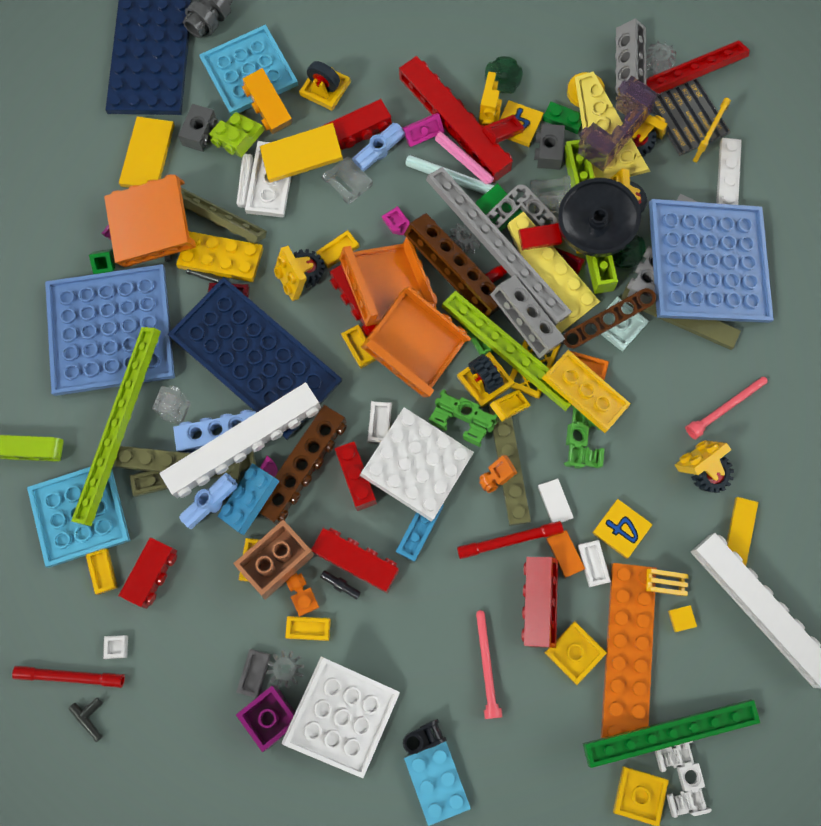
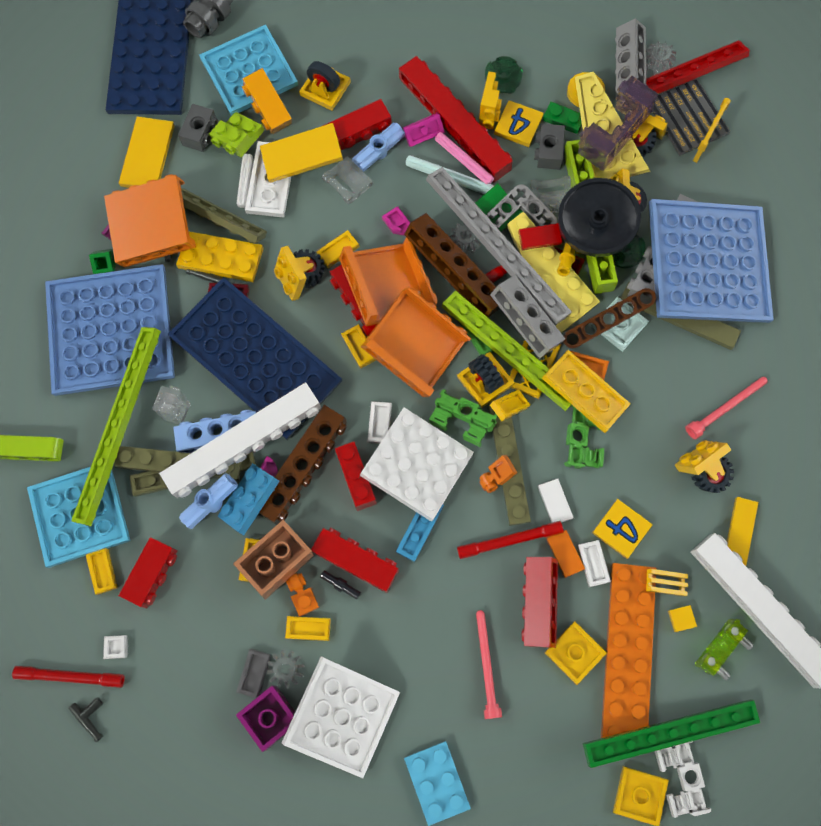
(425, 737): black piece -> none
(503, 129): red tile -> none
(566, 260): none -> yellow axle
(721, 648): none -> clear neon green piece
(729, 171): white plate -> none

